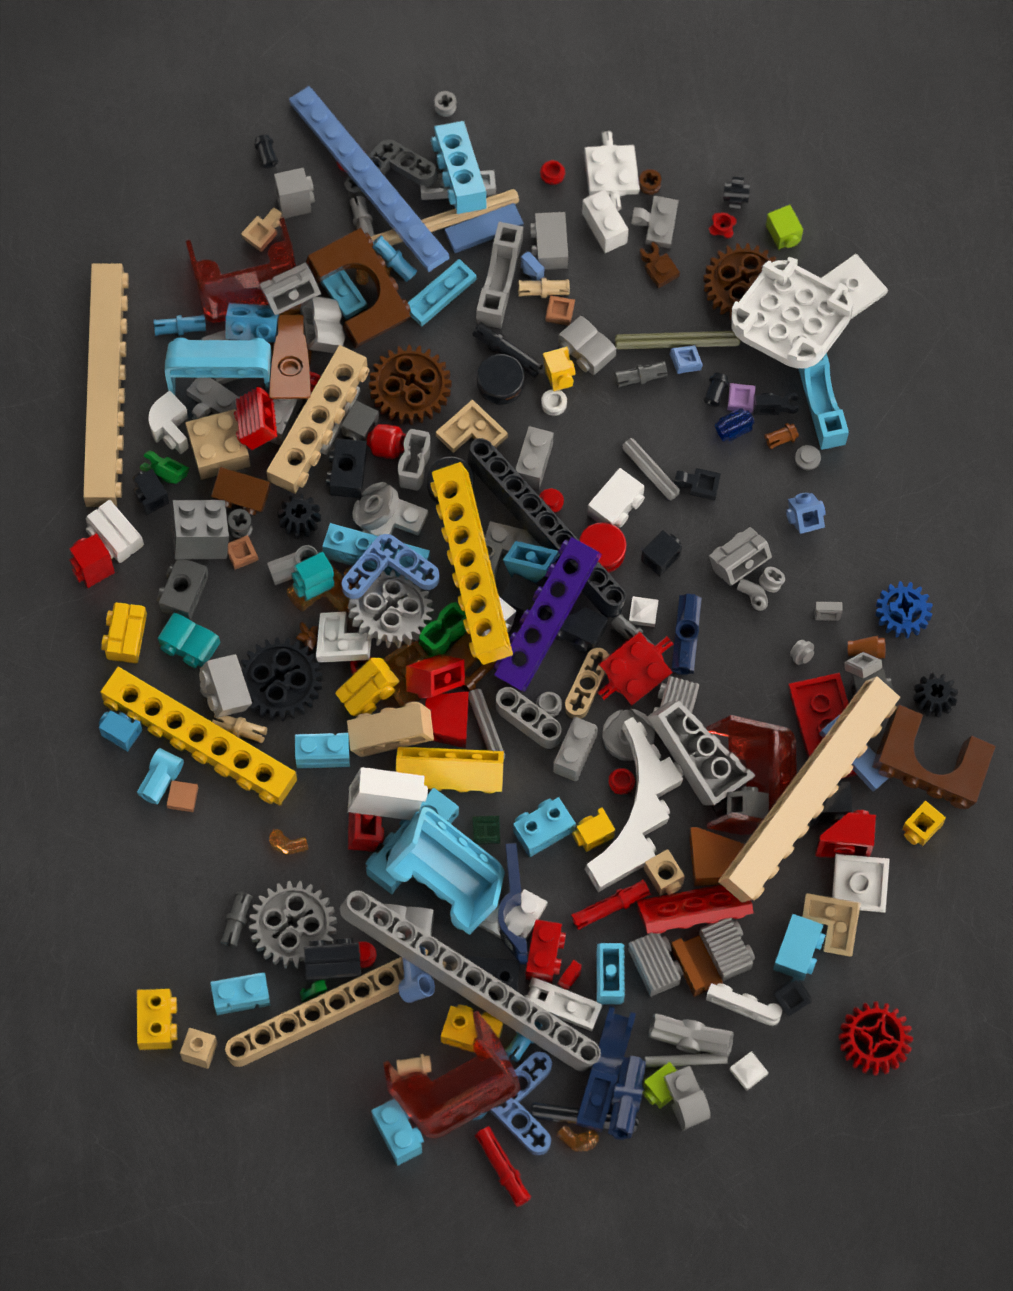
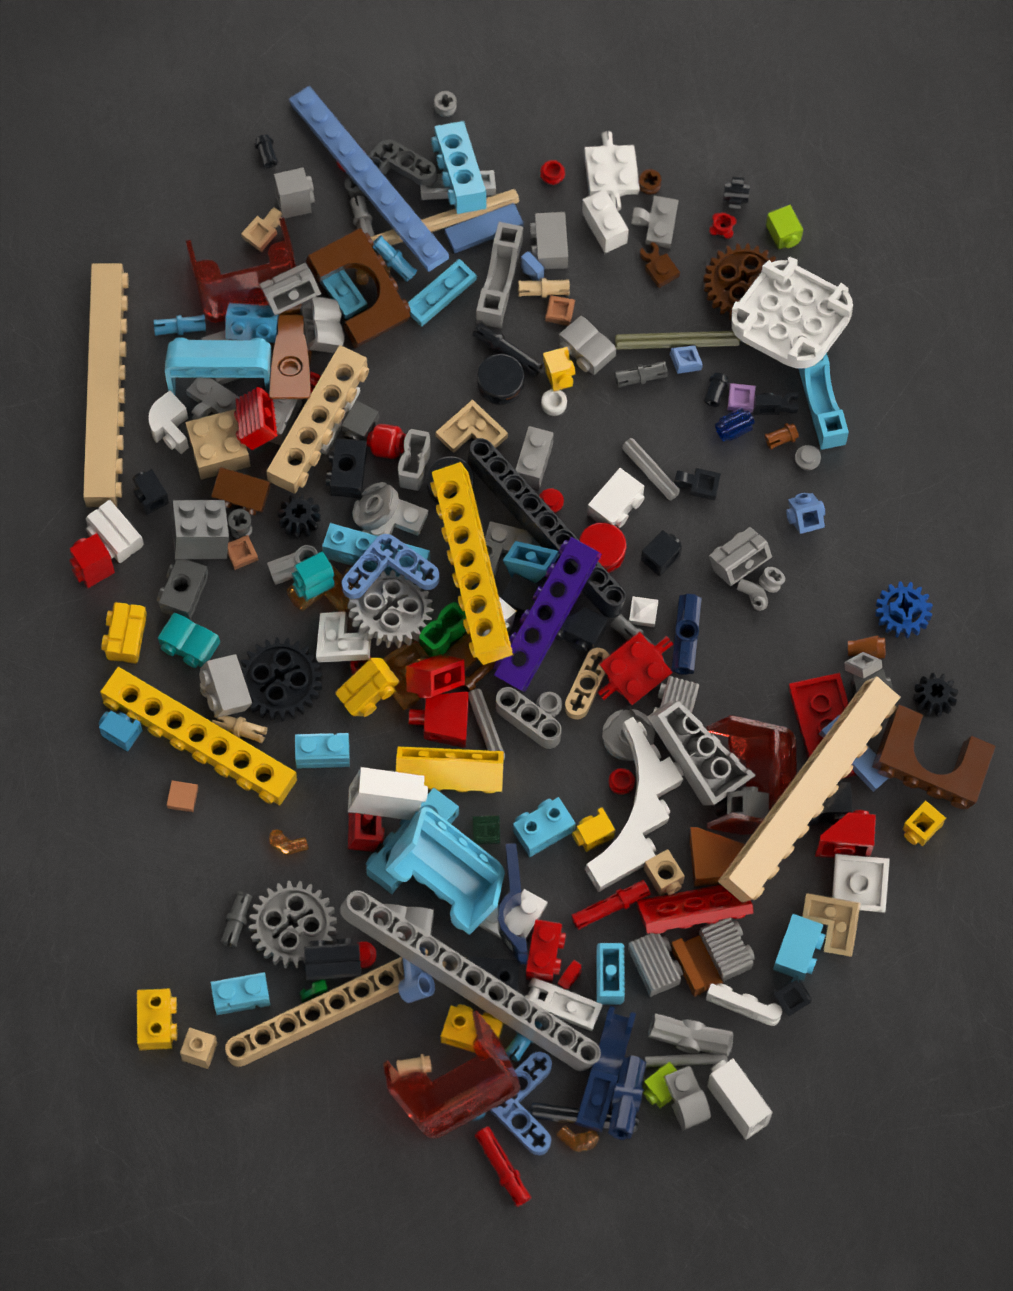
(162, 770): medium azure piece -> none
(167, 468): green plate -> none
(308, 636): reddish brown plant -> none
(390, 729): tan brick -> none
(397, 1132): medium azure brick -> none
(398, 402): reddish brown gear -> none
(575, 749): light grey brick -> none
(739, 1098): none -> white brick
(748, 1071): white tile -> none
(802, 652): light grey plate -> none
(828, 611): light grey tile -> none
(861, 283): white plate -> none
(865, 1035): red gear -> none

